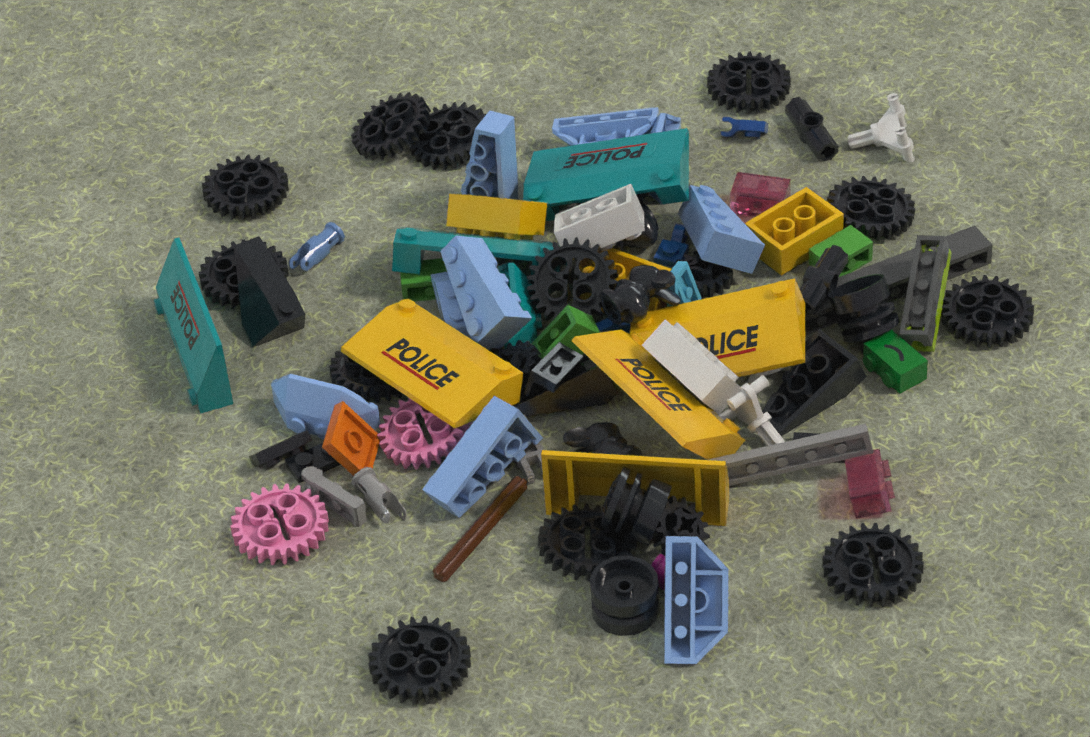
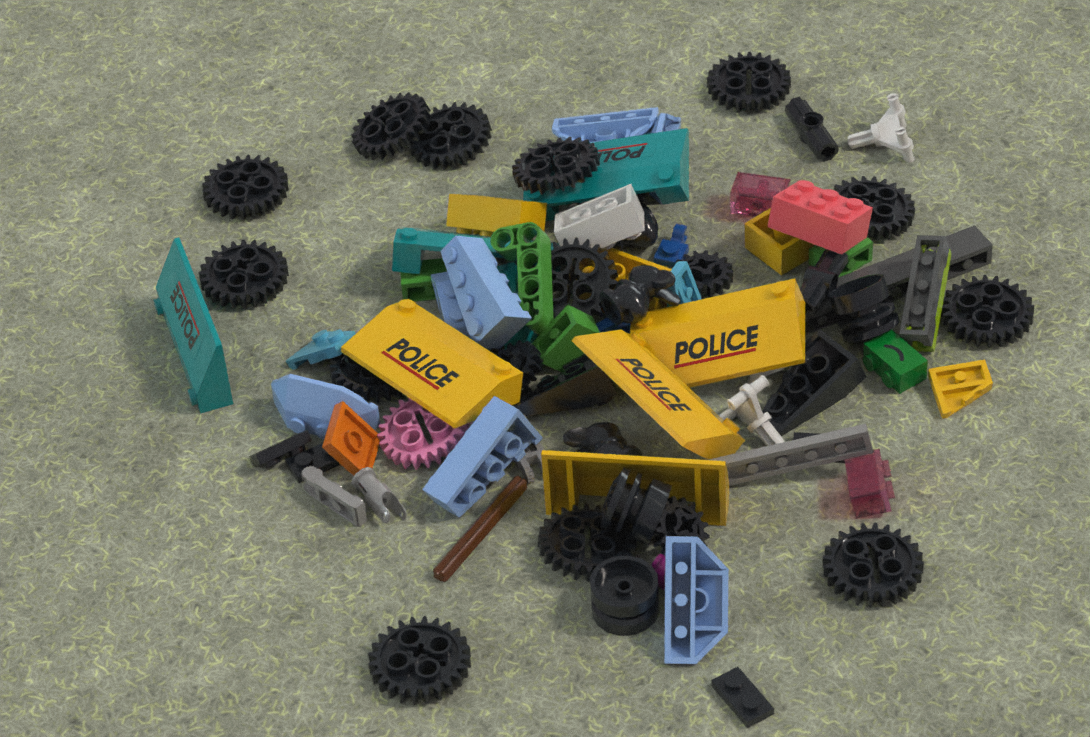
(260, 533): bright pink gear -> none
(265, 296): black wedge -> none
(317, 247): medium blue piece -> none
(323, 346): none -> medium azure wing
(493, 159): light blue wedge -> none
(527, 253): none -> bright green beam
(553, 369): black panel -> none
(556, 165): none -> black gear
(693, 365): white brick -> none
(718, 231): light blue wedge -> none
(742, 697): none -> black plate
(750, 127): blue plate -> none
(820, 216): none -> coral brick
(959, 385): none -> yellow wing

